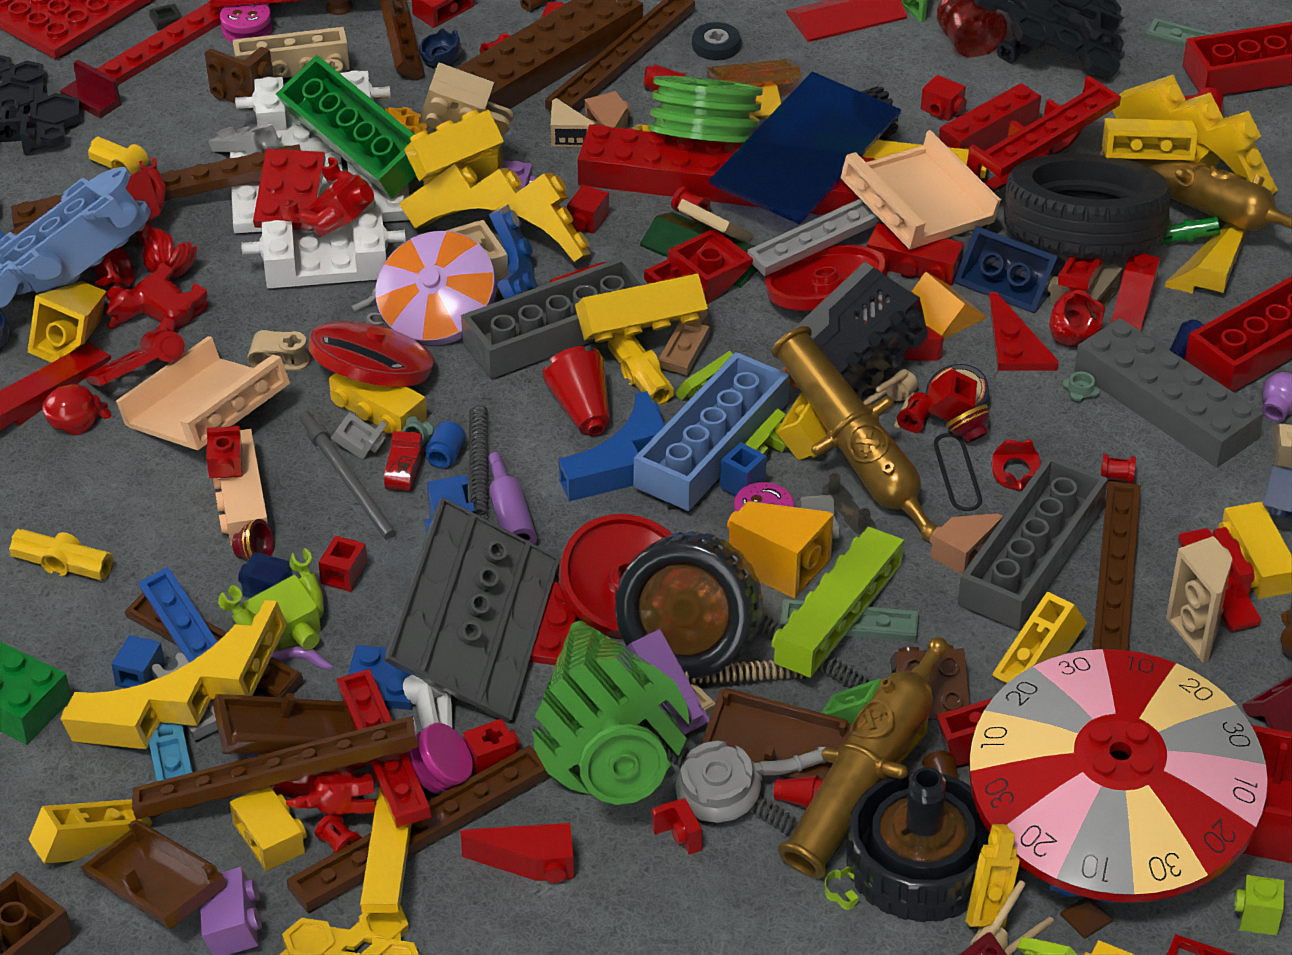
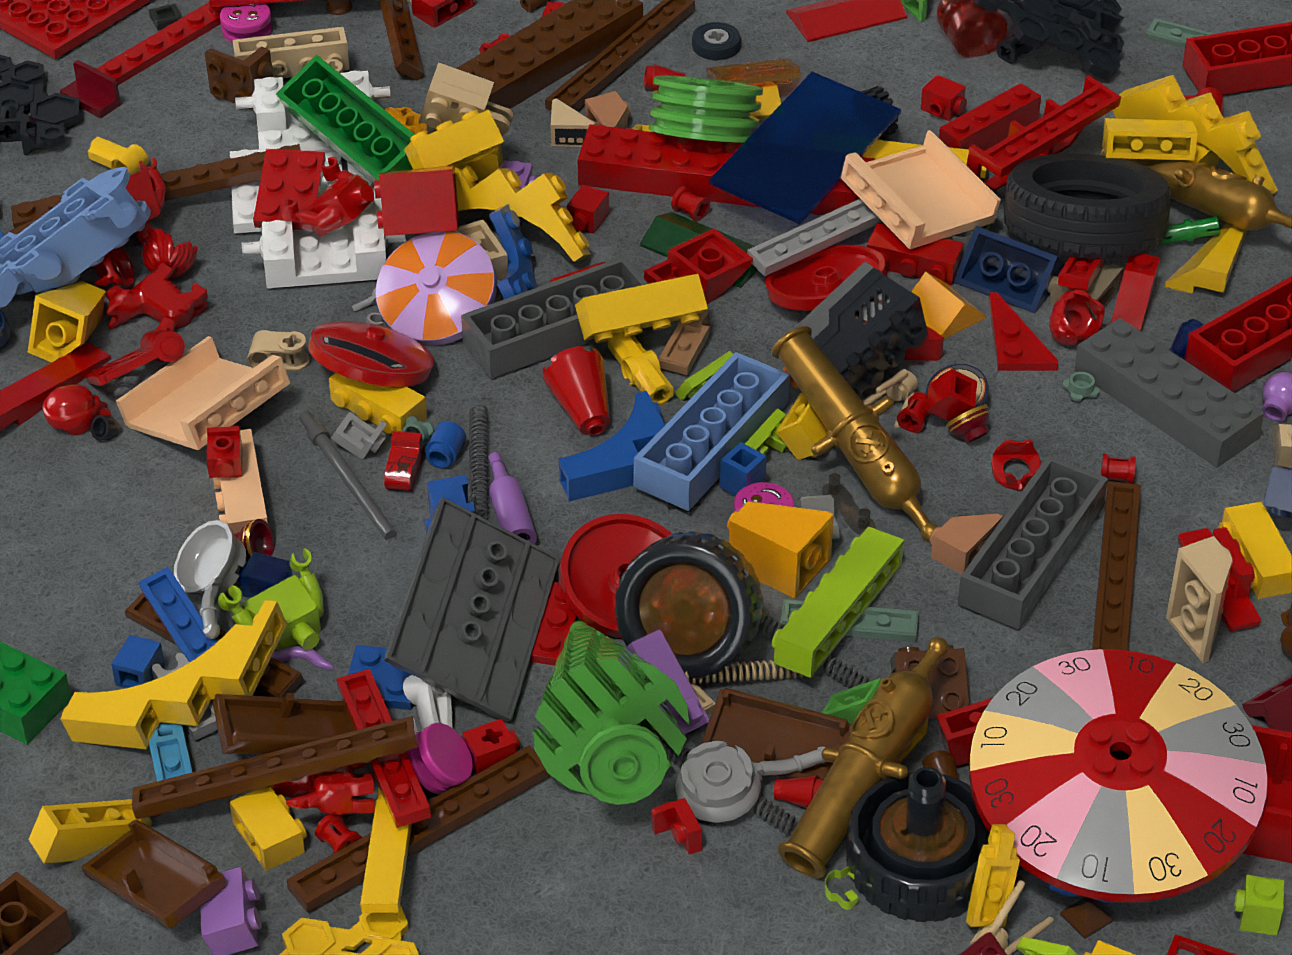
(61, 554): yellow piece -> none
(104, 427): none -> black hinge
(208, 567): none -> light grey piece
(245, 139): light grey plate -> none
(342, 563): red brick -> none
(417, 201): none -> red slope
(440, 48): dark blue hair -> none
(528, 851): red slope -> none
(715, 221): tan tile -> none
(945, 476): black piece -> none
(1044, 636): yellow slope -> none

